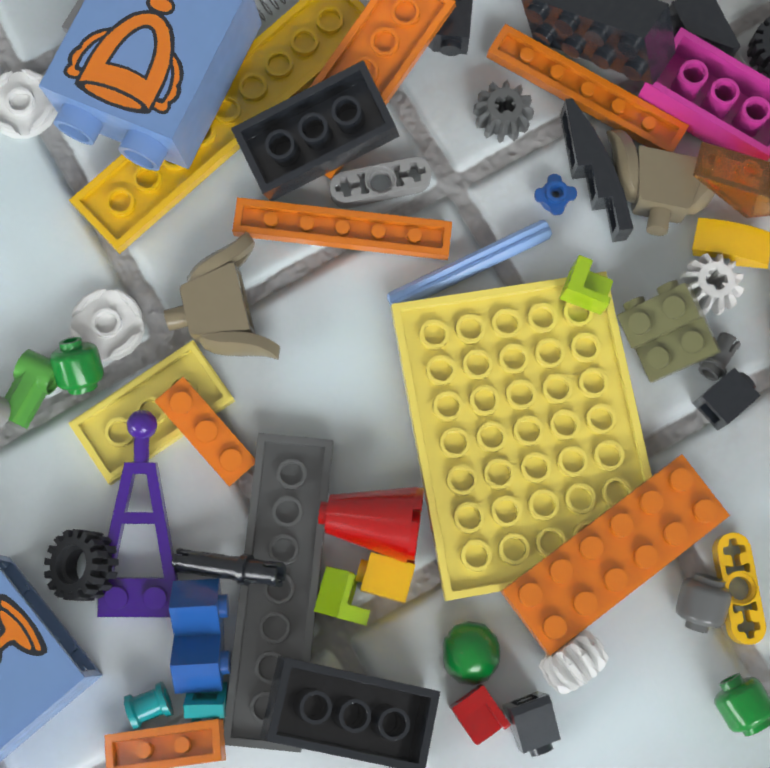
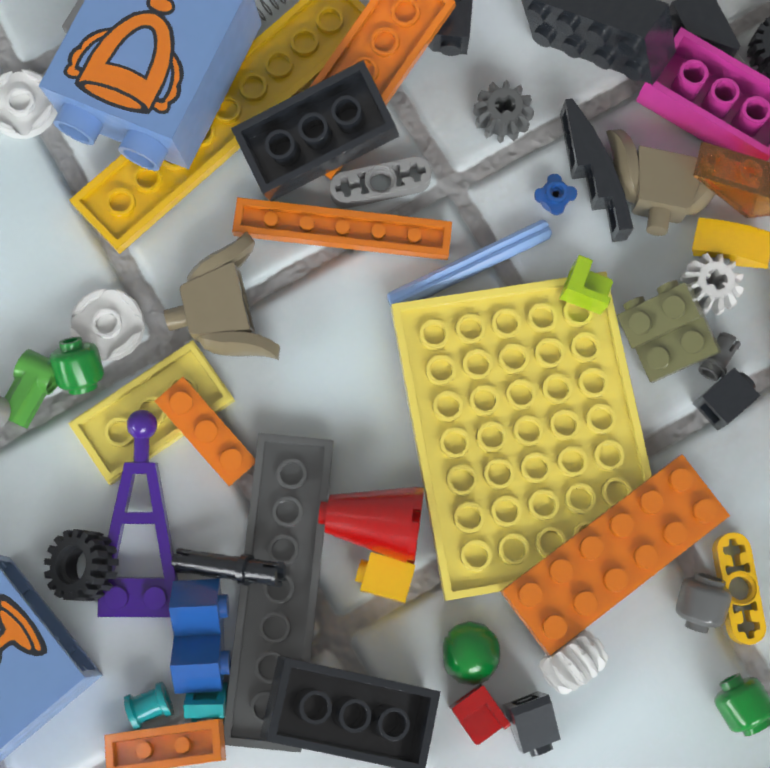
(337, 596): lime panel -> none
(588, 90): orange plate -> none

